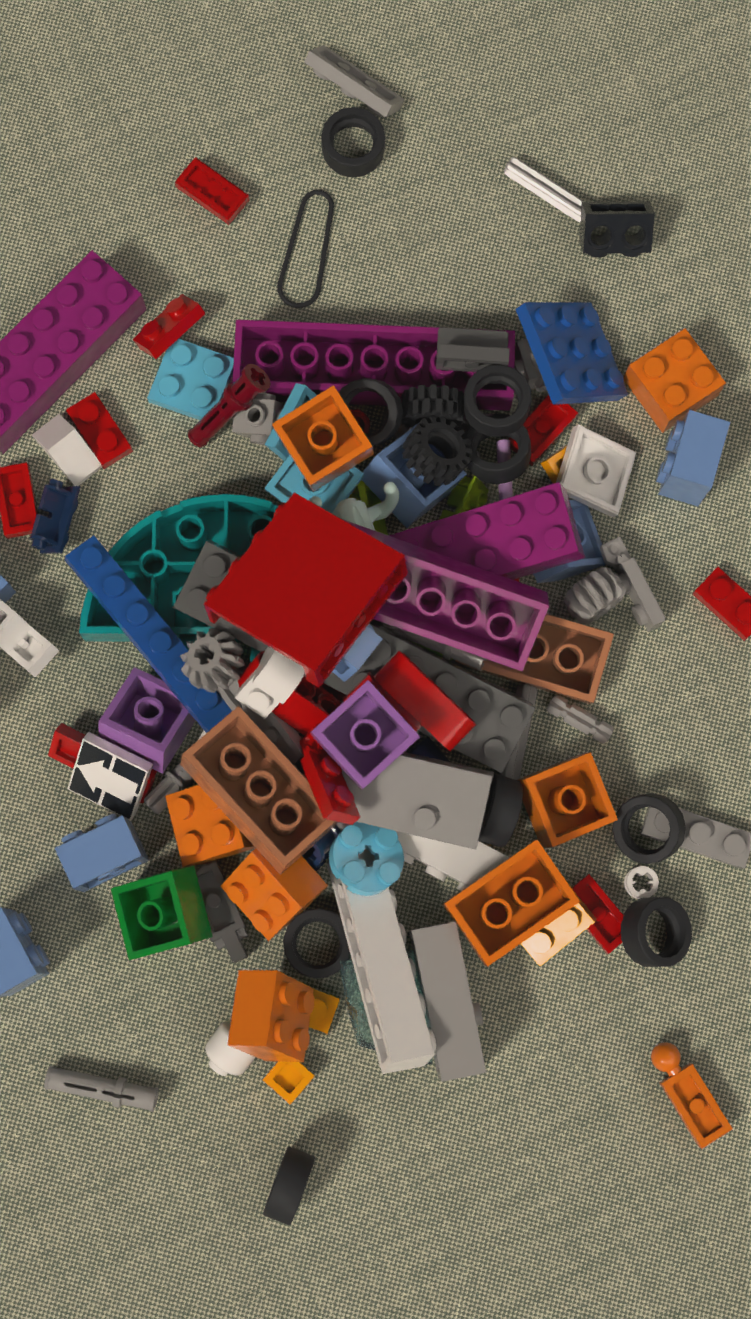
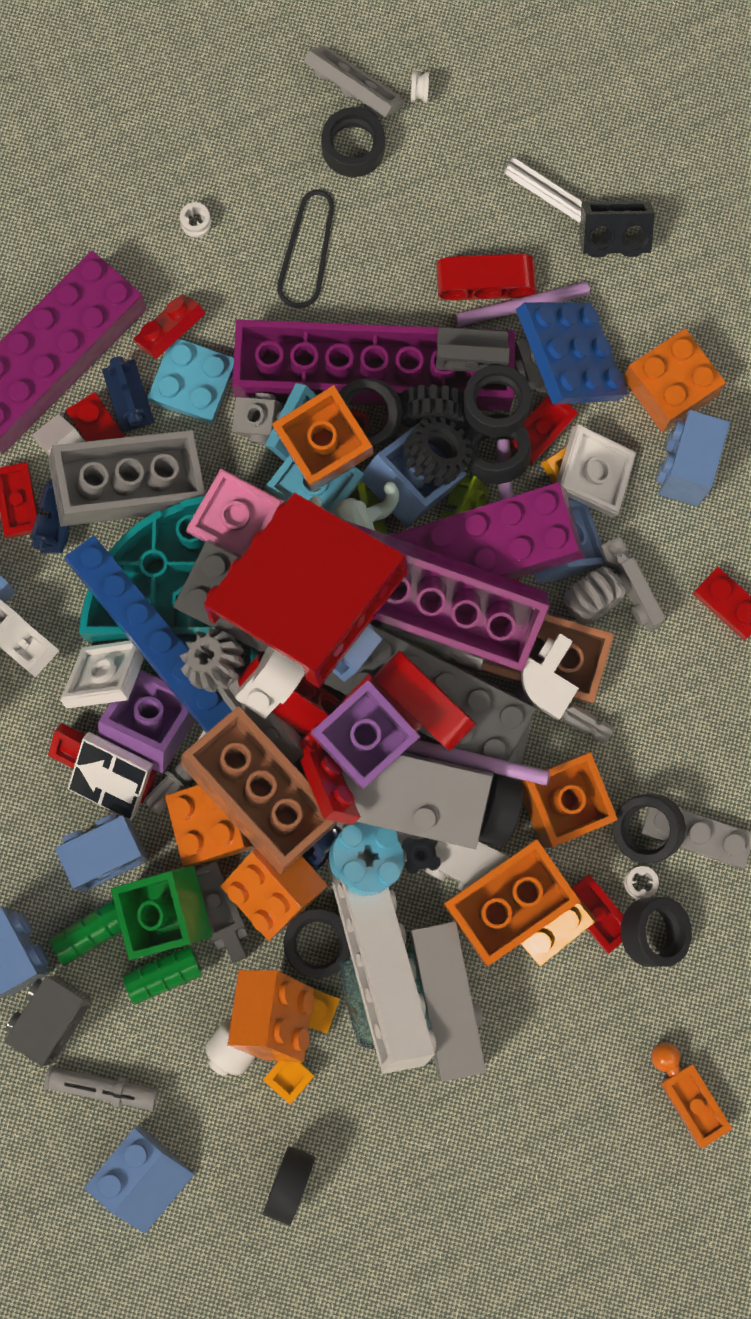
(47, 1020): none -> dark grey brick
(86, 934): none -> green axle
(103, 674): none -> white tile
(124, 476): none -> light grey brick
(127, 394): none -> dark blue hinge
(139, 1180): none -> medium blue slope
(162, 975): none -> green axle
(189, 210): none -> white bush
(212, 191): red plate -> none
(232, 512): none -> bright pink tile
(237, 397): dark red pin -> none
(414, 862): none -> black plate
(419, 86): none -> white bush
(480, 762): none -> lavender bar
(486, 277): none -> red beam
(508, 307): none -> lavender bar
(542, 685): none -> white brick

